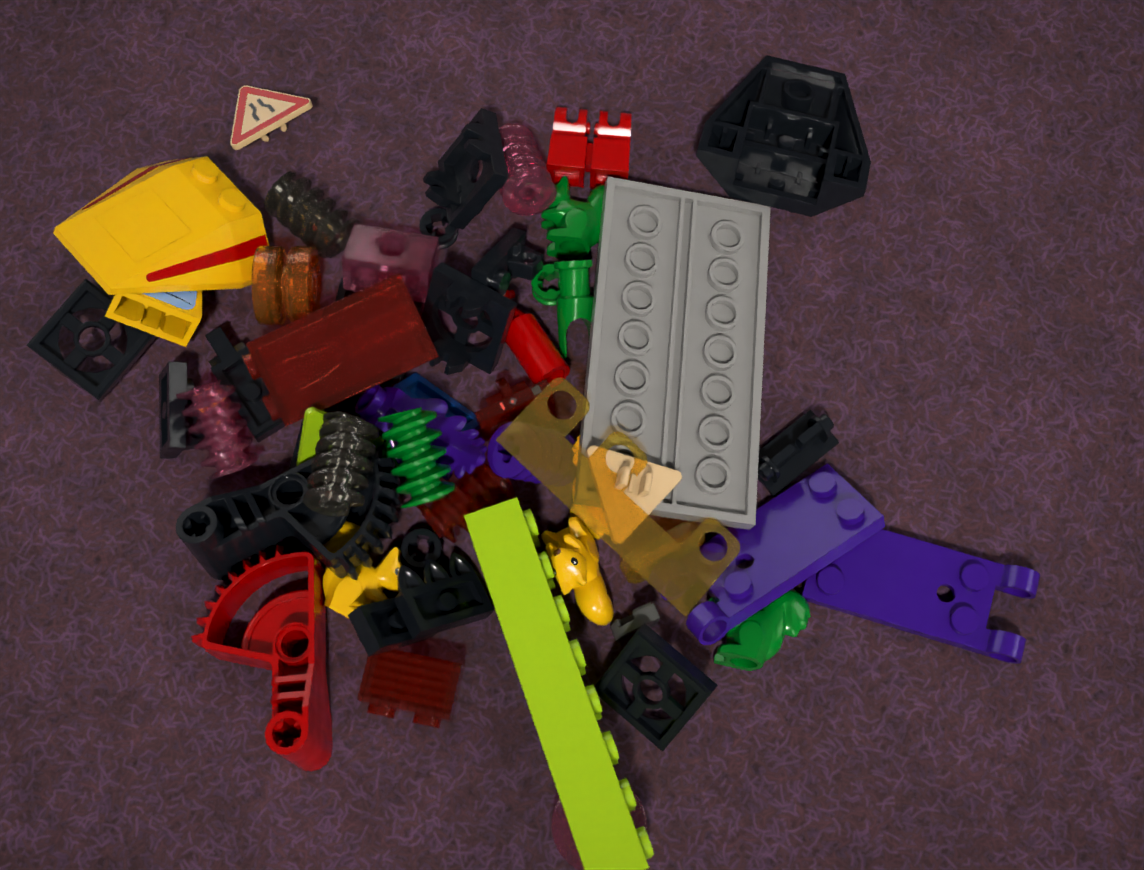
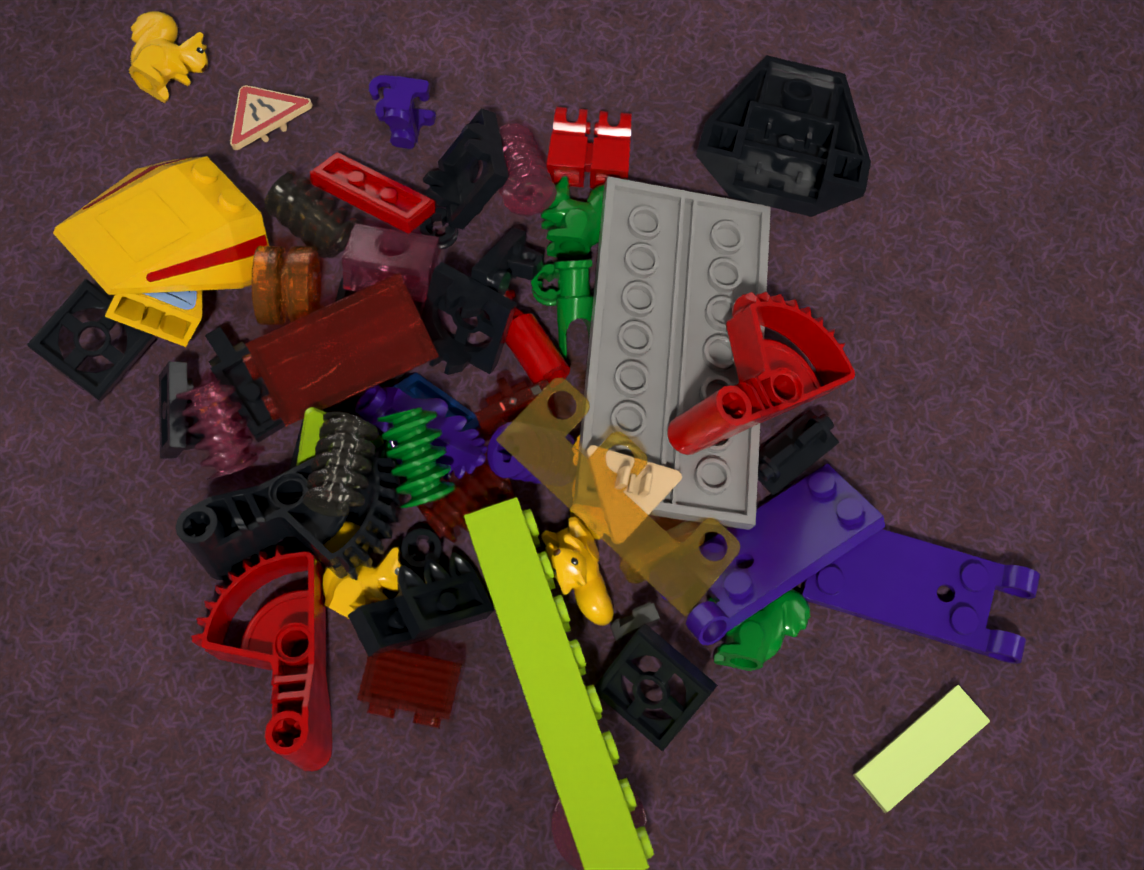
(158, 59): none -> yellow animal
(372, 192): none -> red tile
(398, 107): none -> dark purple piece
(769, 372): none -> red arm
(921, 748): none -> yellowish green tile

